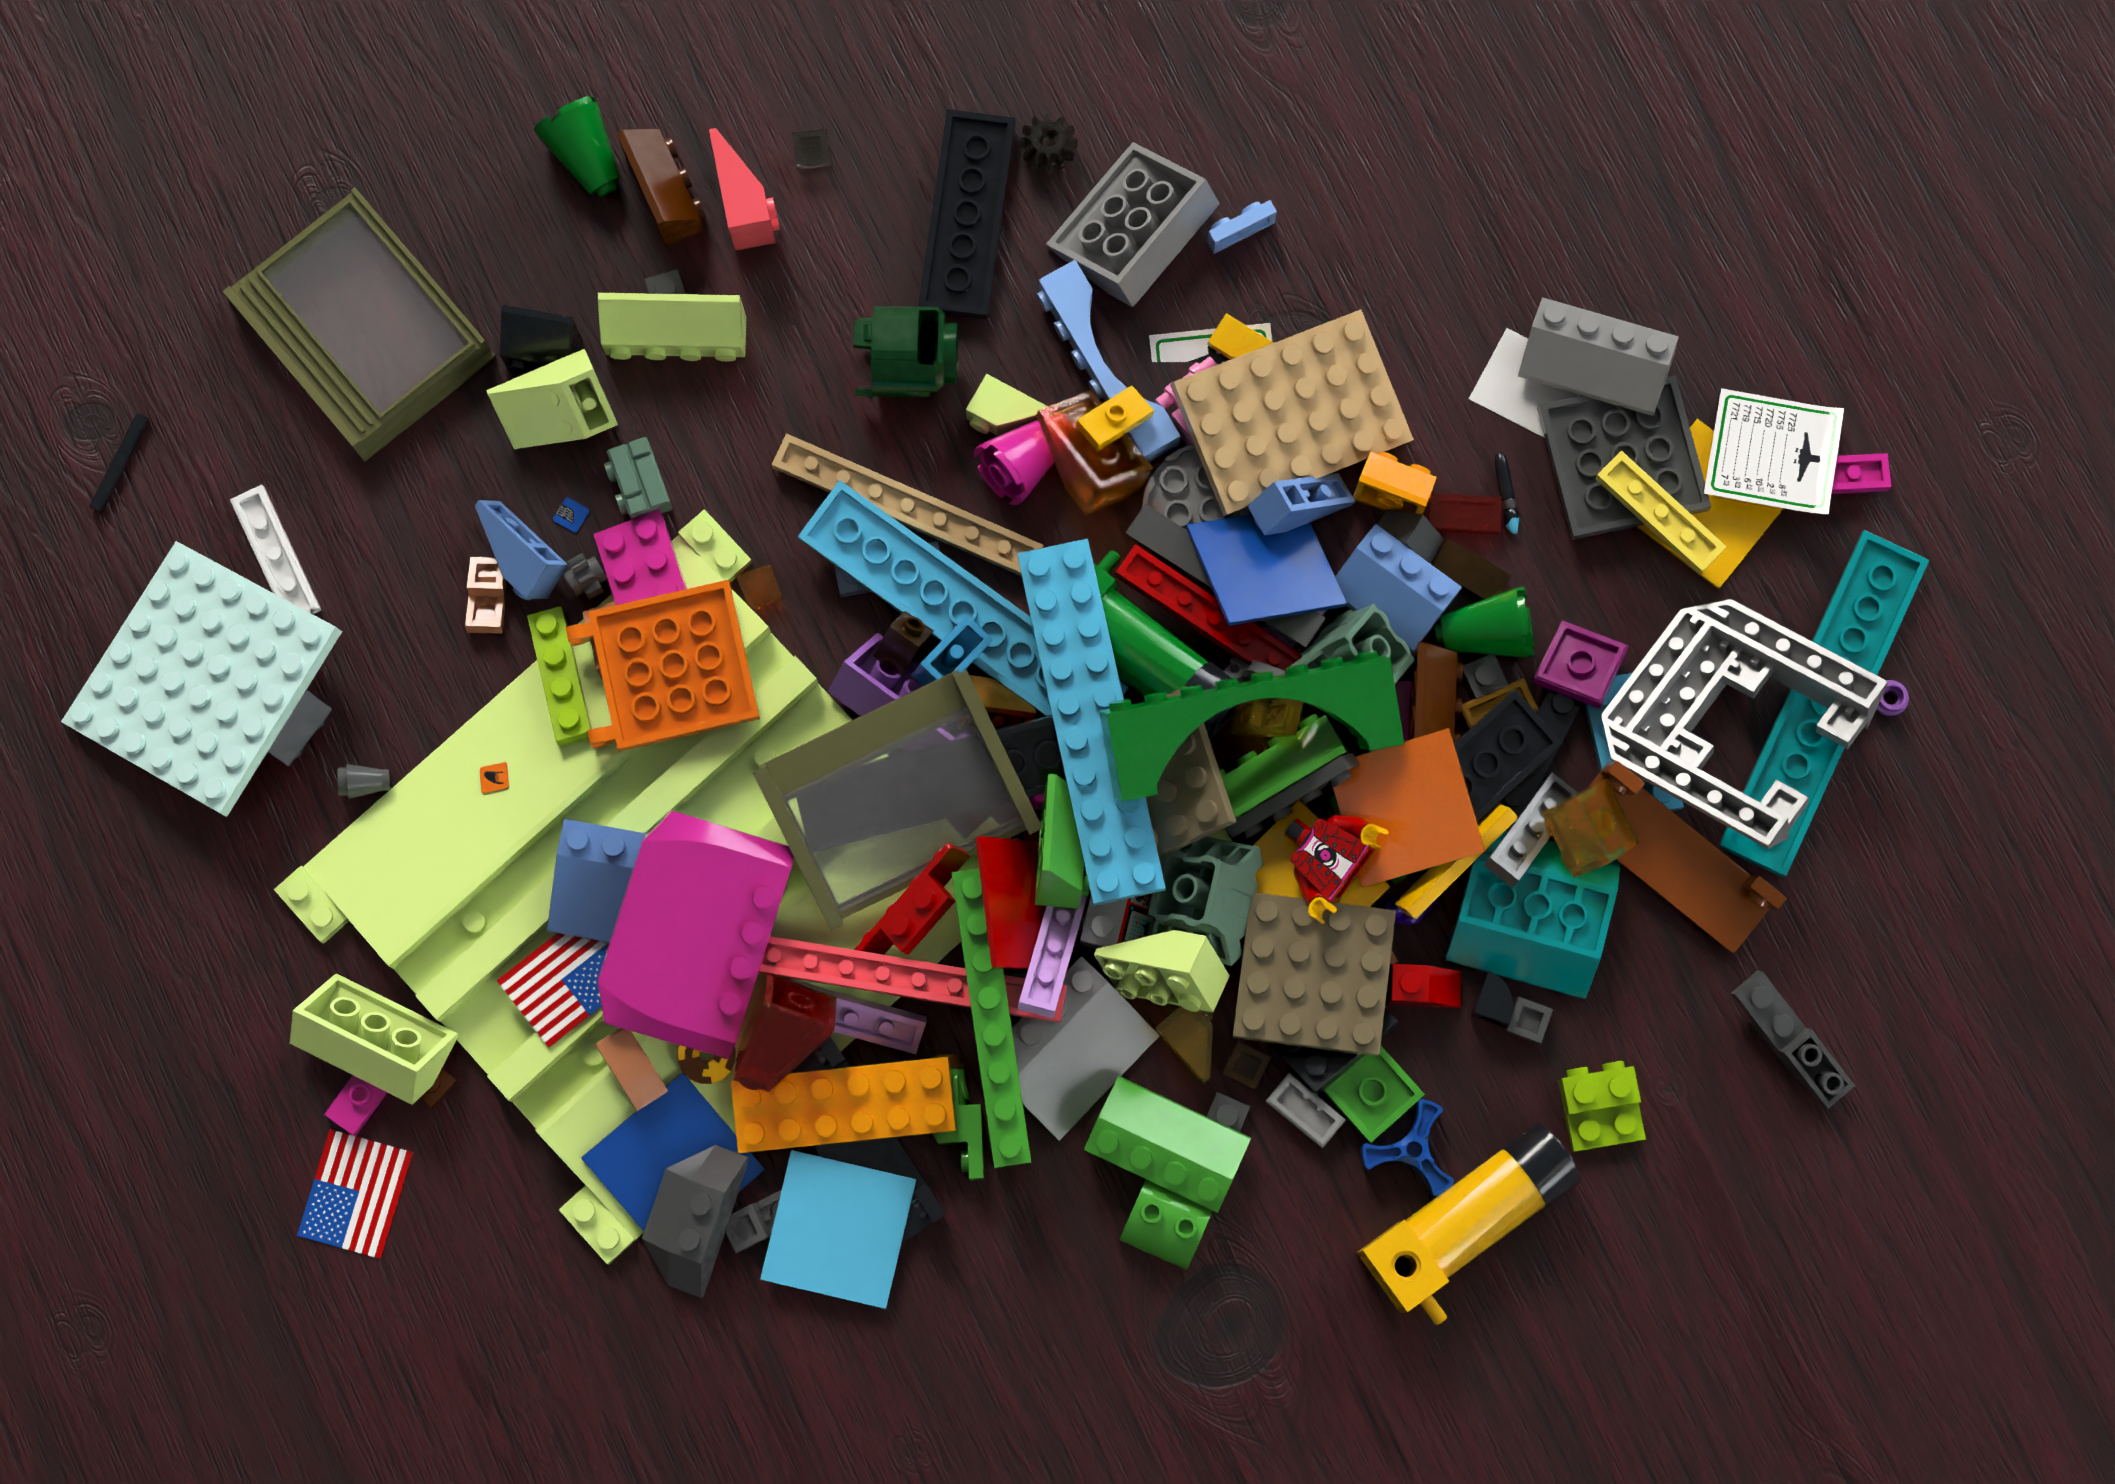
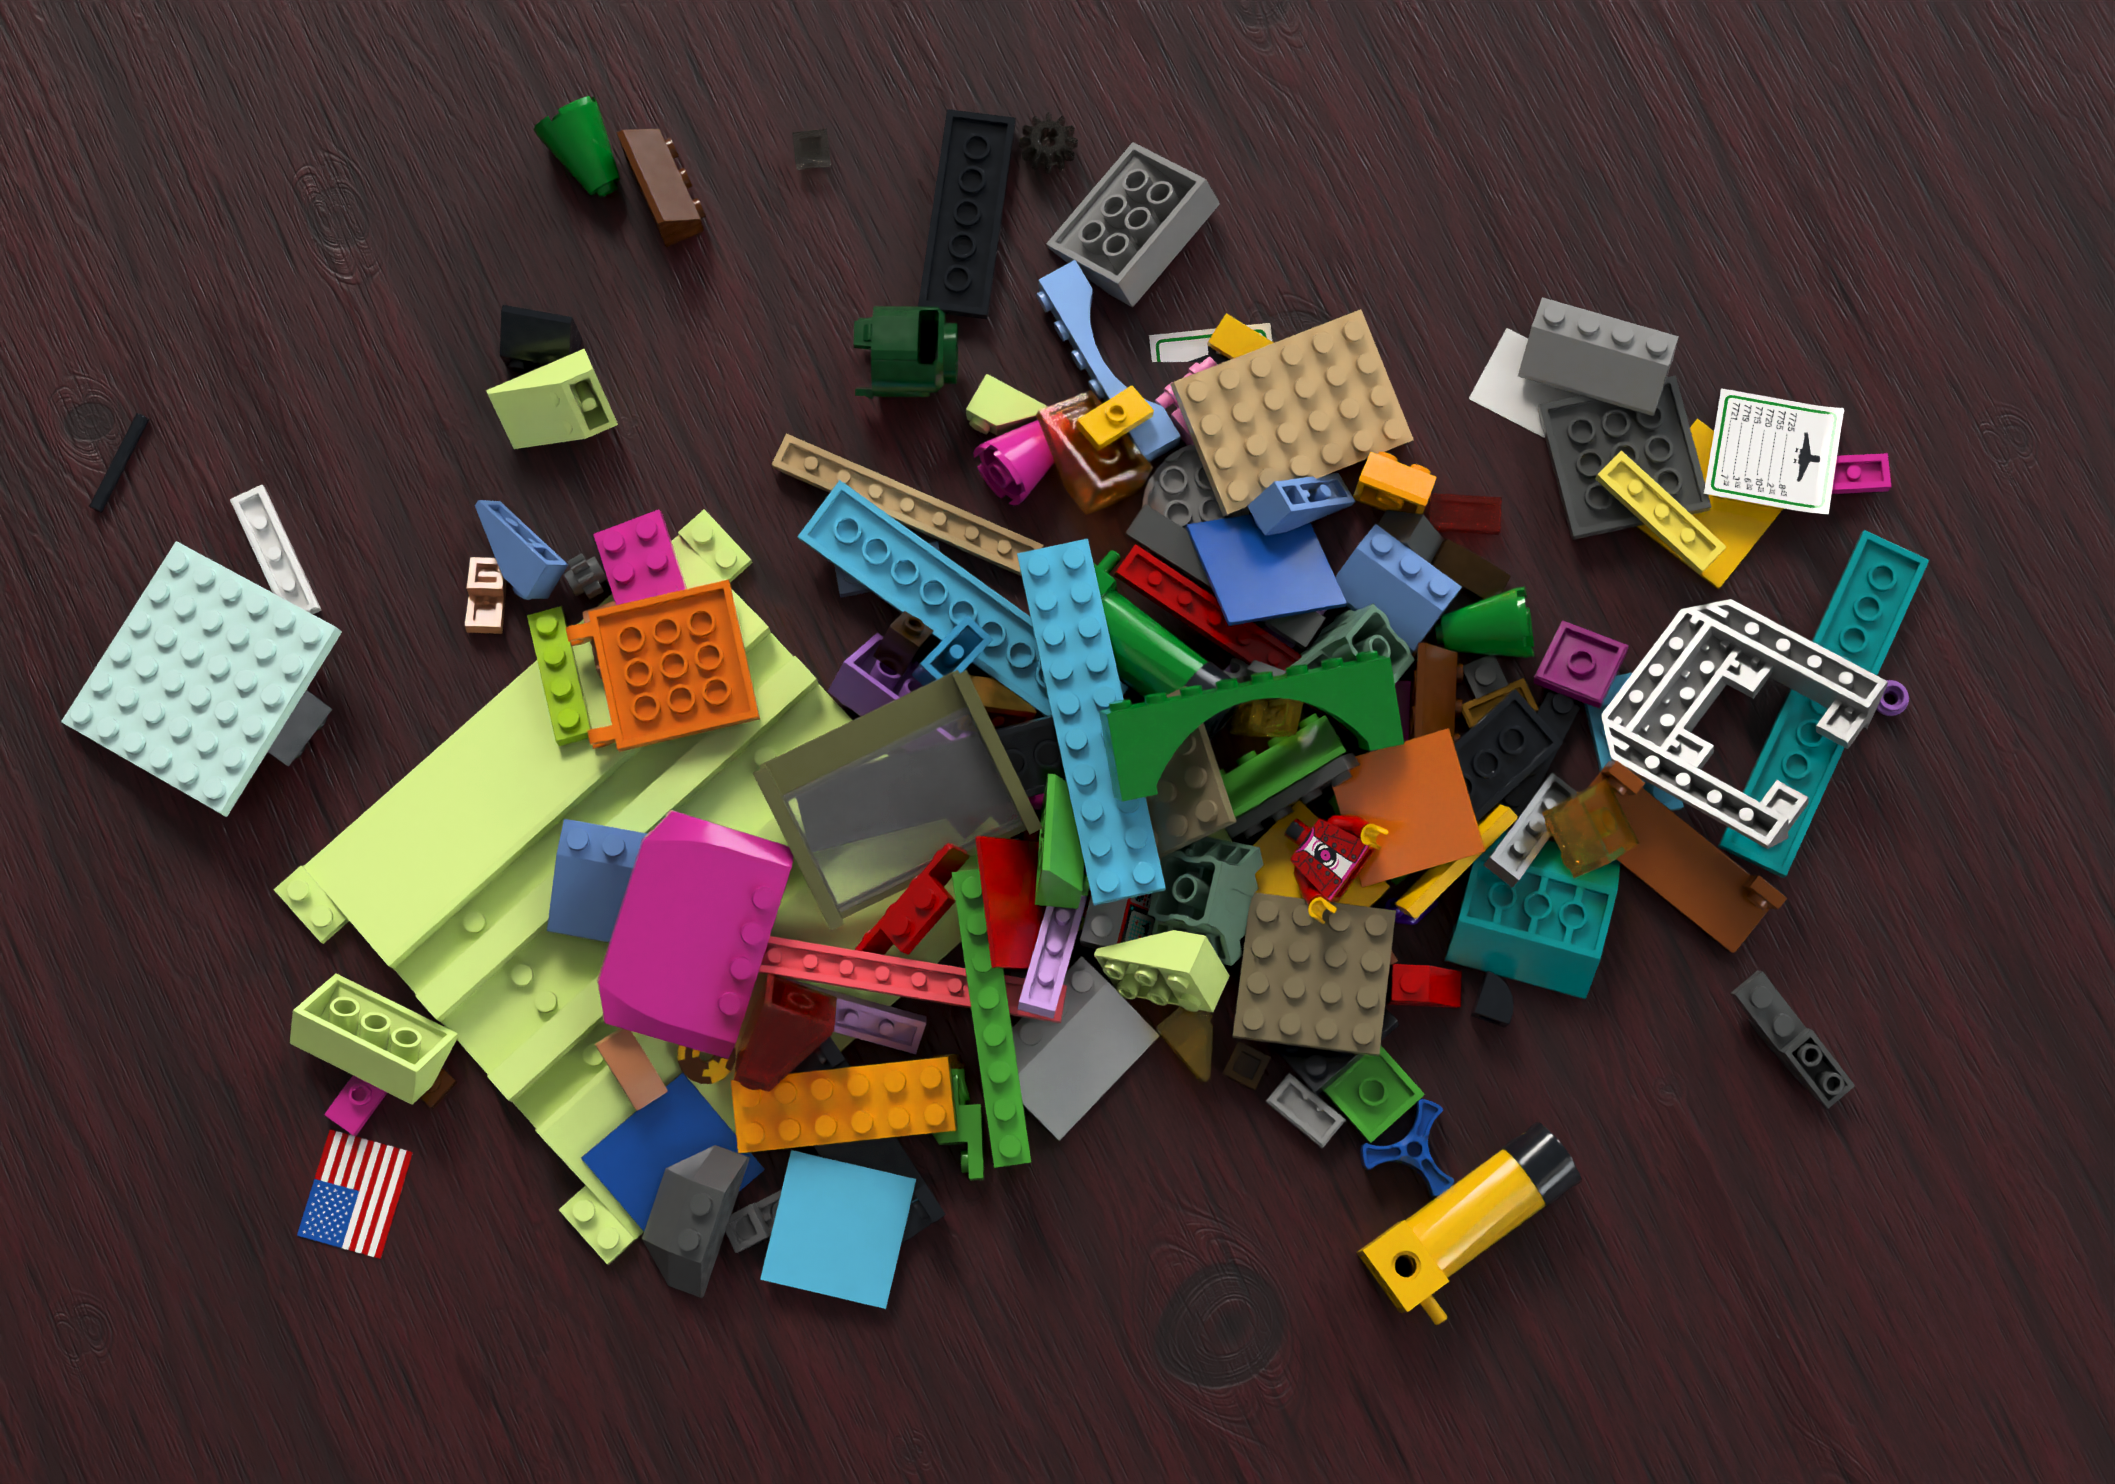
(360, 324): piece -> none
(361, 781): dark grey cone -> none
(494, 777): orange sticker -> none
(557, 984): sticker -> none
(571, 514): blue sticker -> none
(637, 478): sand green brick -> none
(665, 283): dark grey plate -> none
(672, 326): yellowish green slope -> none
(747, 211): coral slope -> none
(759, 587): clear orange plate -> none
(1166, 1225): bright green brick -> none
(1167, 1144): bright green slope -> none
(1228, 1111): dark grey plate -> none
(1253, 219): light blue plate -> none
(1511, 515): black piece -> none
(1529, 1020): dark grey plate -> none
(1601, 1106): lime plate -> none

